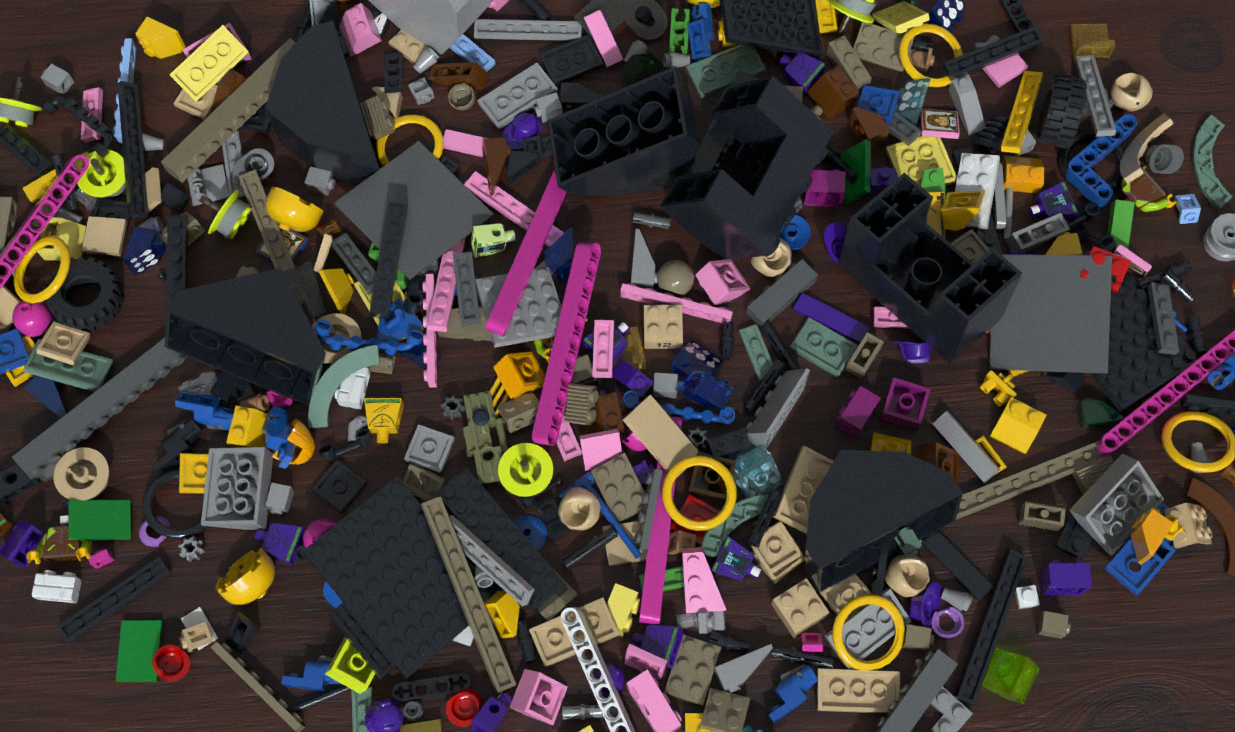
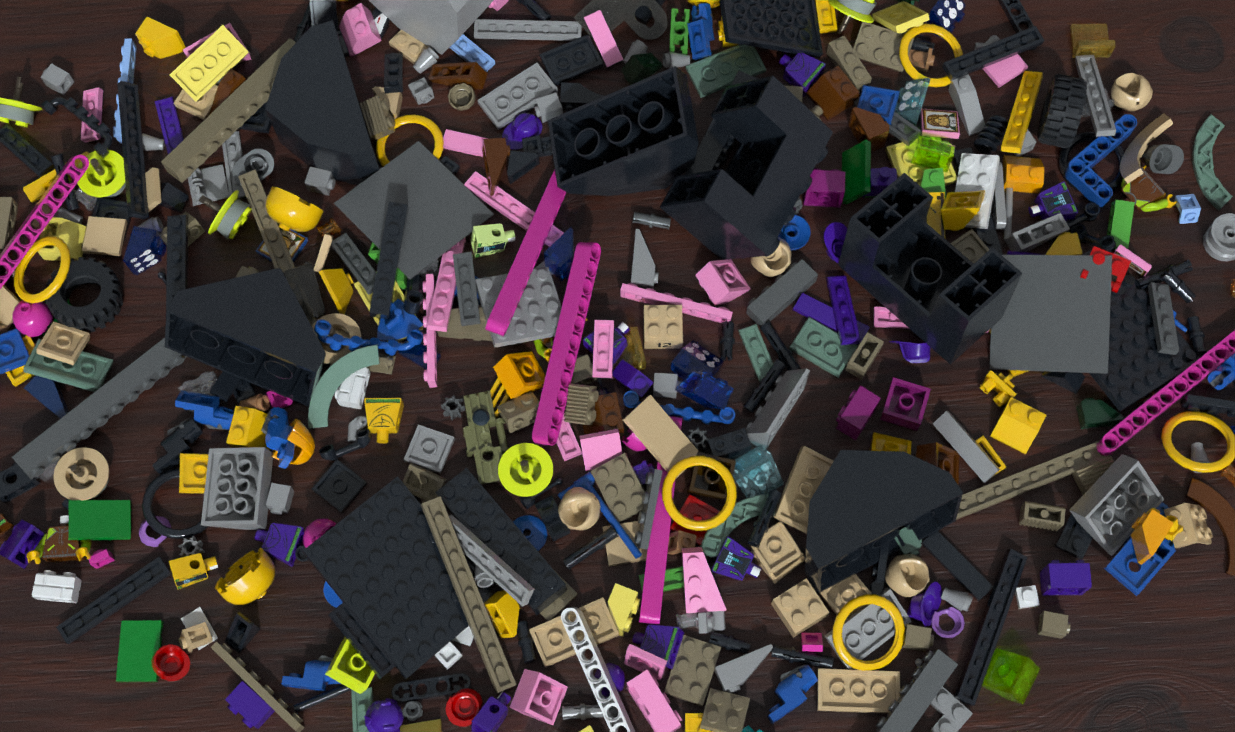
(169, 123): none -> dark purple tile
(185, 572): none -> yellow torso
(249, 705): none -> dark purple brick
(448, 655): none -> white plate
(675, 277): dark tan helmet -> none
(834, 159): black pin -> none
(843, 310): none -> dark purple tile
(933, 153): none -> clear neon green slope

